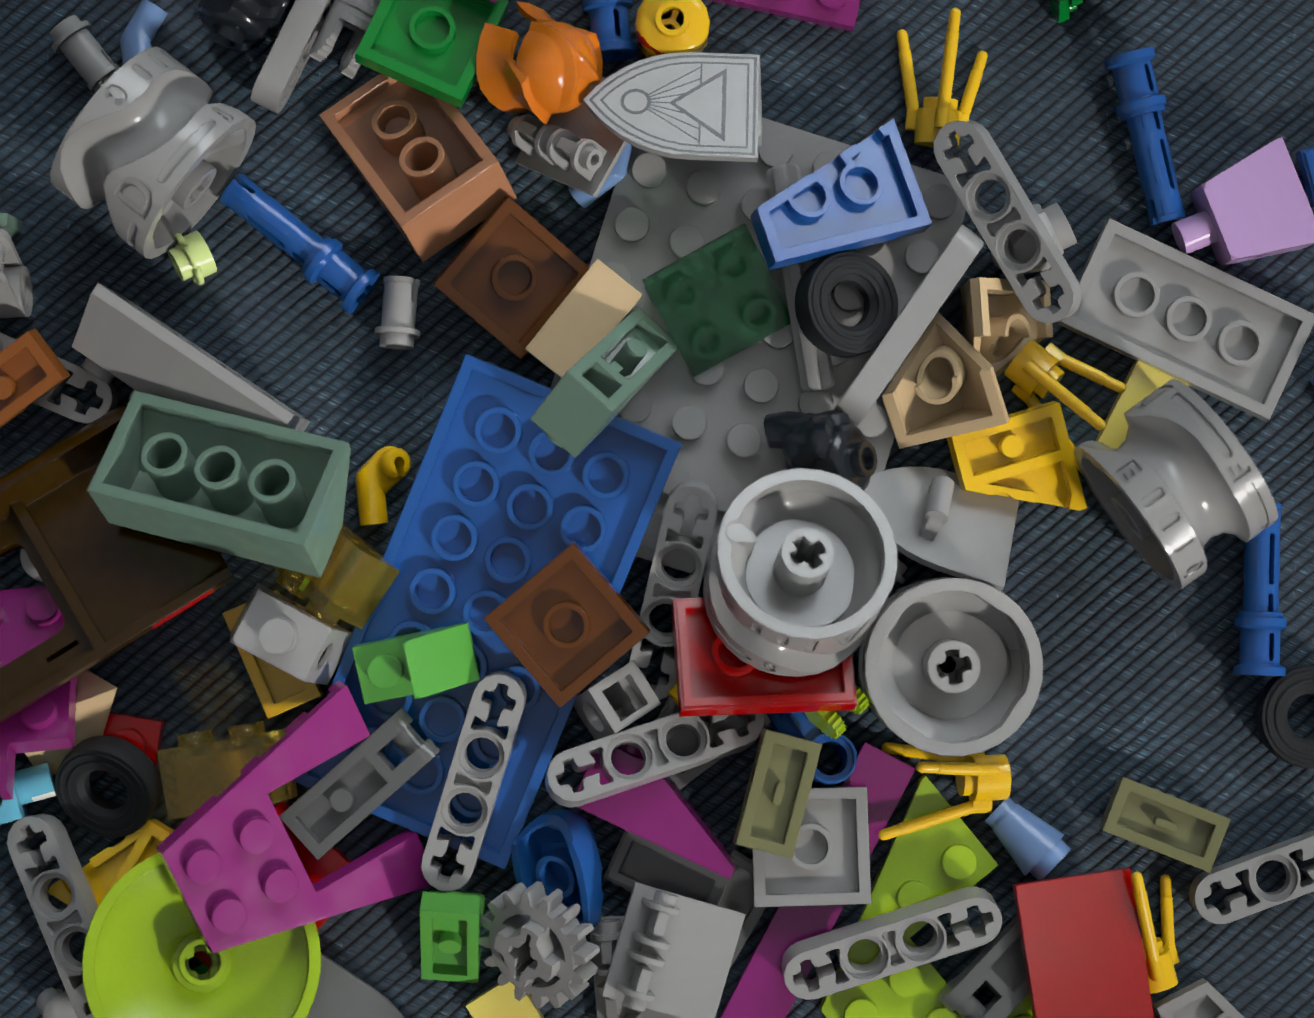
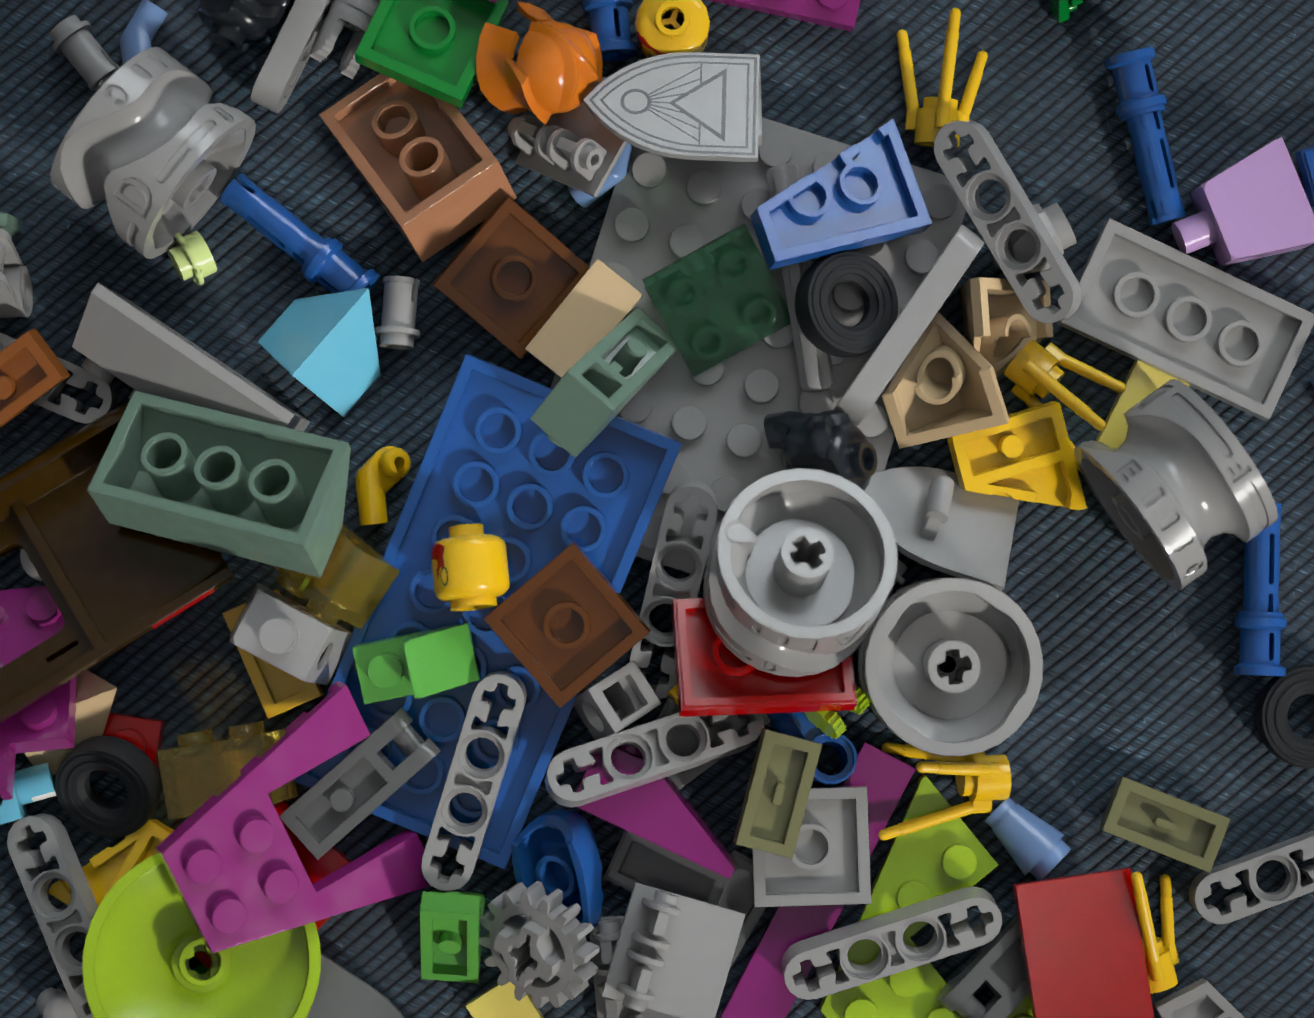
(328, 346): none -> medium azure slope
(469, 568): none -> yellow head

